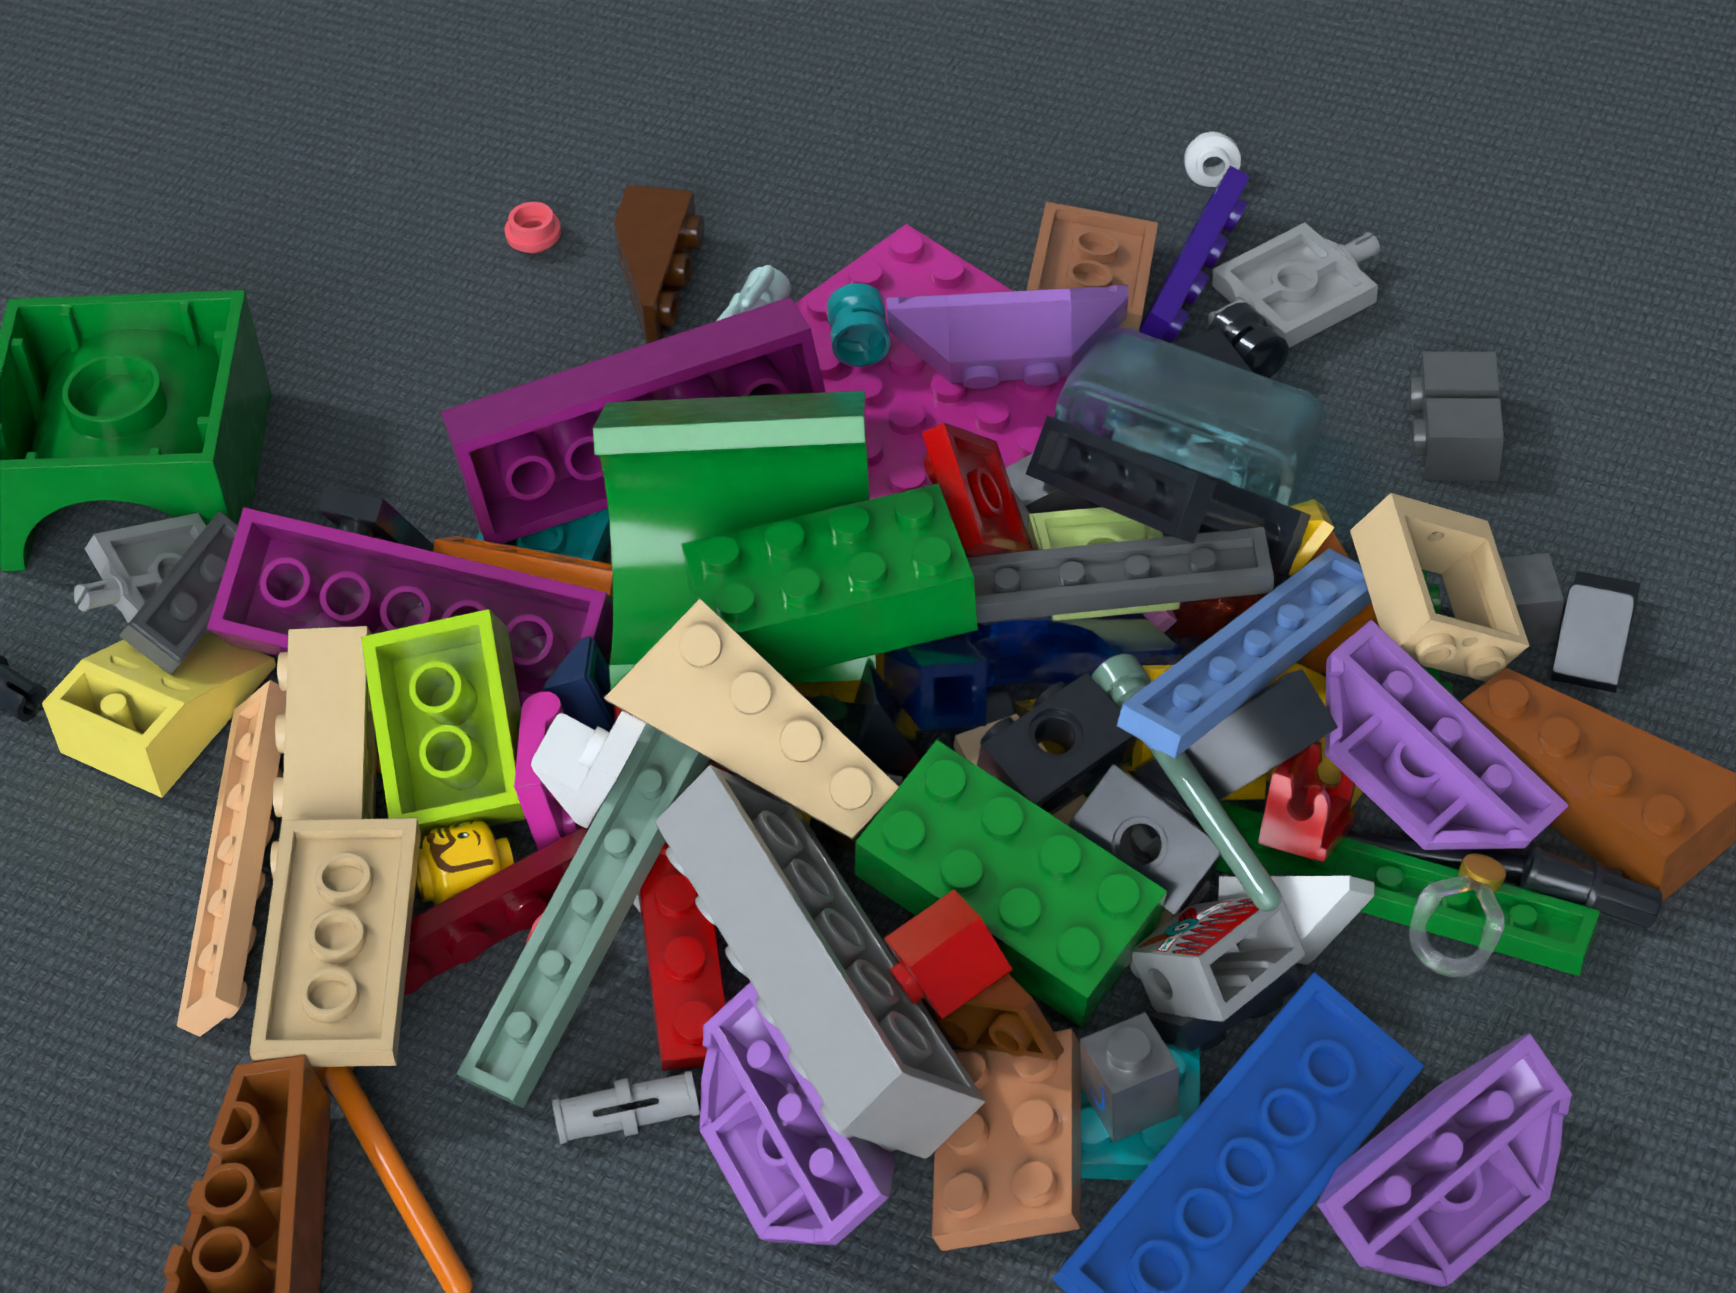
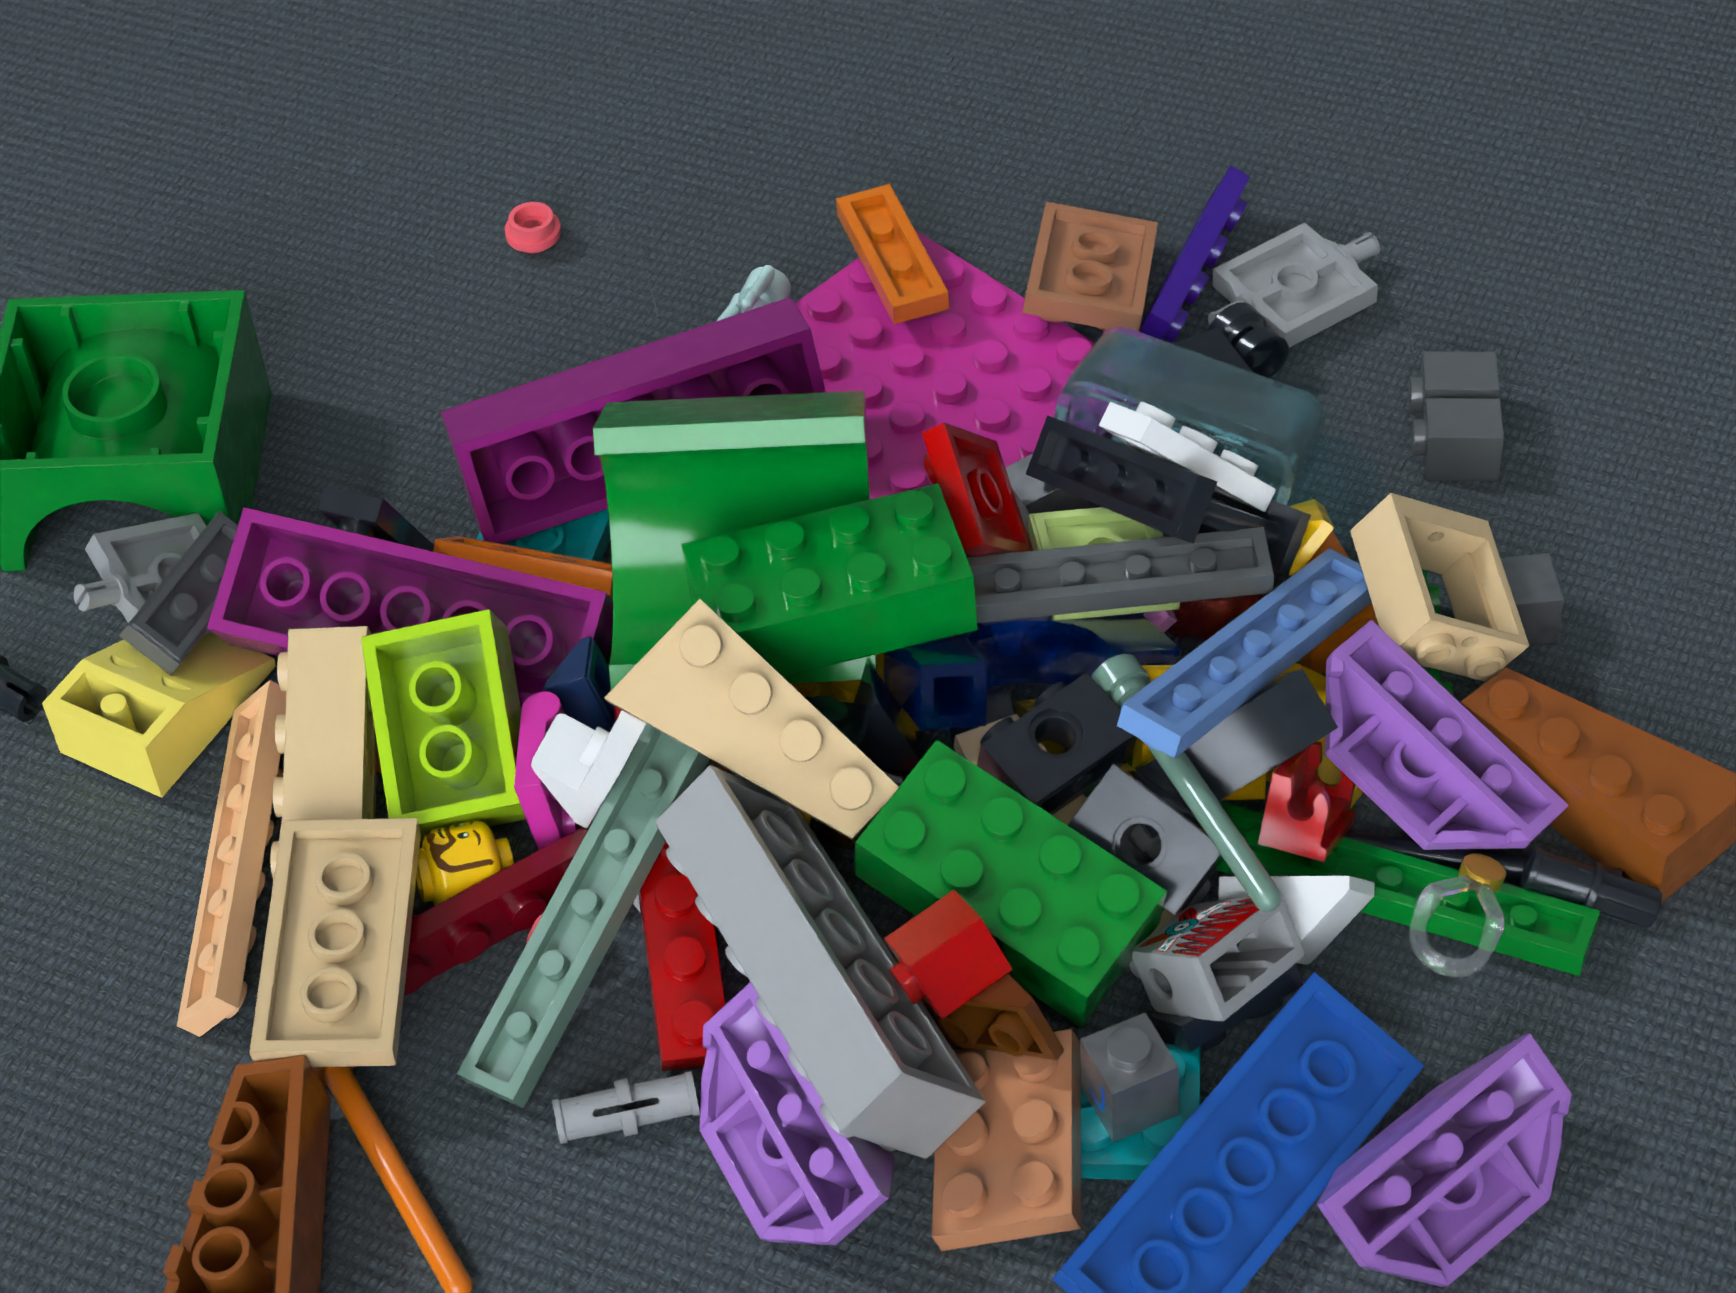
(654, 247): reddish brown slope -> none
(858, 325): teal wheel -> none
(892, 254): none -> orange plate
(1007, 334): medium lavender wedge -> none
(1151, 433): none -> white wing
(1206, 146): white plate -> none
(1595, 631): slope -> none

